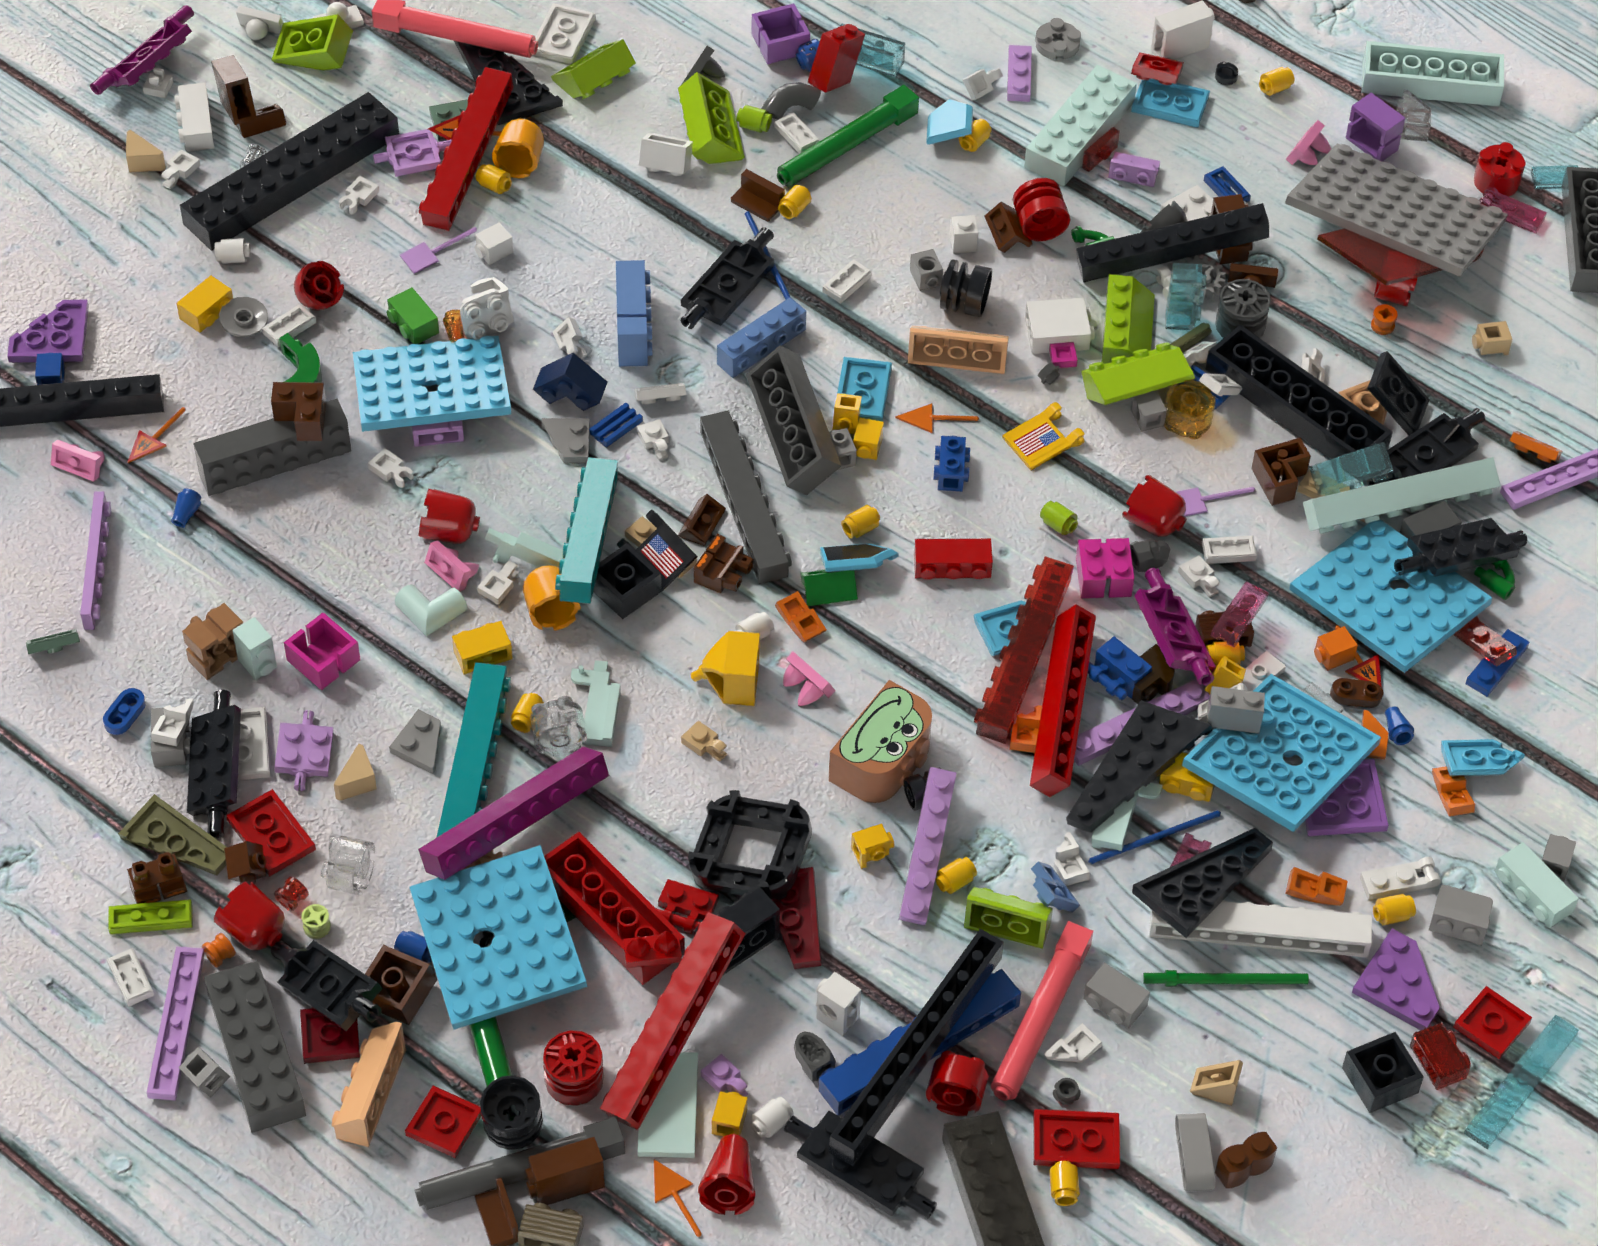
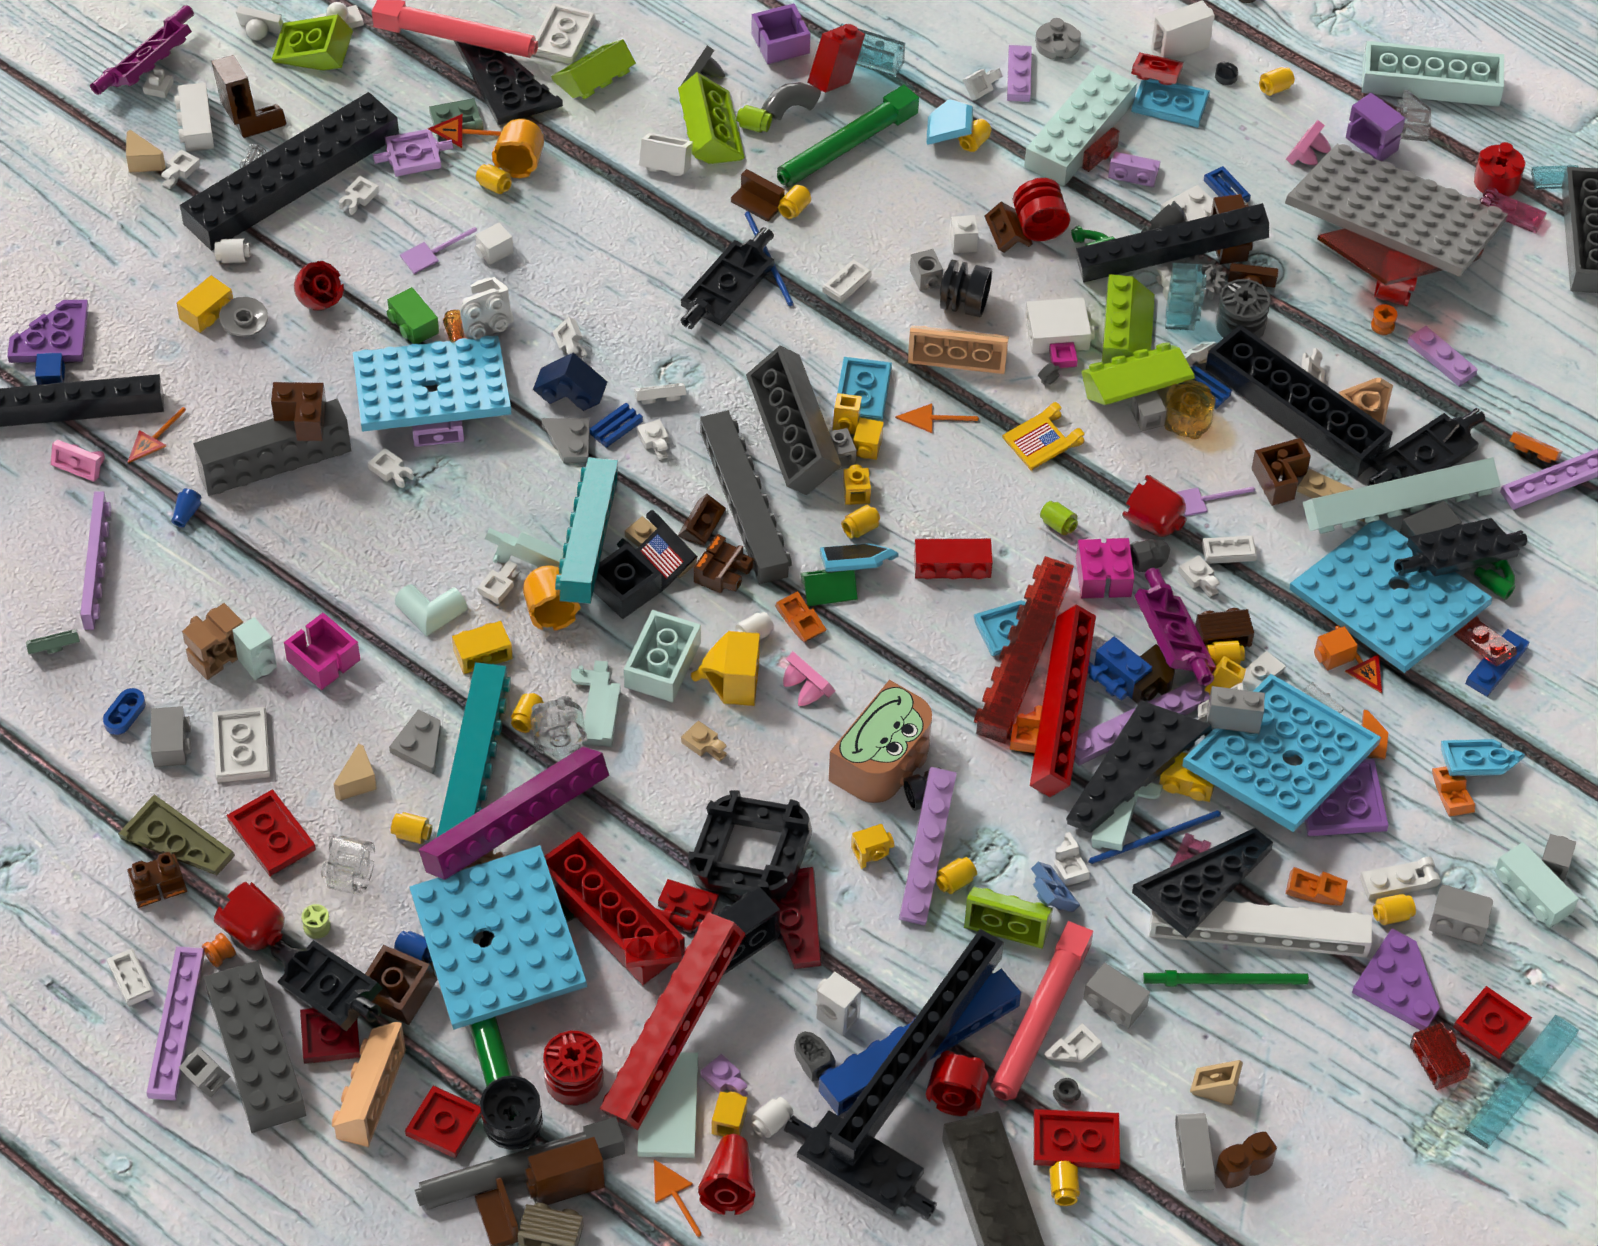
(150, 916): lime tile -> none
(172, 724): white slope -> none
(214, 762): black plate -> none
(245, 862): reddish brown brick -> none
(291, 322): white plate -> none
(291, 893): clear red wheel -> none
(303, 358): green arch -> none
(304, 750): lavender plate -> none
(411, 827): none -> yellow brick
(448, 517): red cylinder -> none
(448, 566): bright pink tile -> none
(466, 149): red brick -> none
(633, 313): medium blue piece -> none
(662, 655): none -> light aqua brick
(761, 337): medium blue brick -> none
(796, 132): white plate -> none
(807, 53): blue head -> none
(856, 480): none -> yellow brick
(951, 469): blue brick -> none
(1193, 337): olive axle -> none
(1220, 384): white plate -> none
(1240, 613): clear pink plate -> none
(1351, 469): clear light blue brick -> none
(1356, 692): reddish brown plate -> none
(1382, 1072): black brick -> none
(1398, 393): black tile -> none
(1398, 726): blue cone -> none
(1442, 356): none -> lavender plate
(1492, 338): tan brick -> none

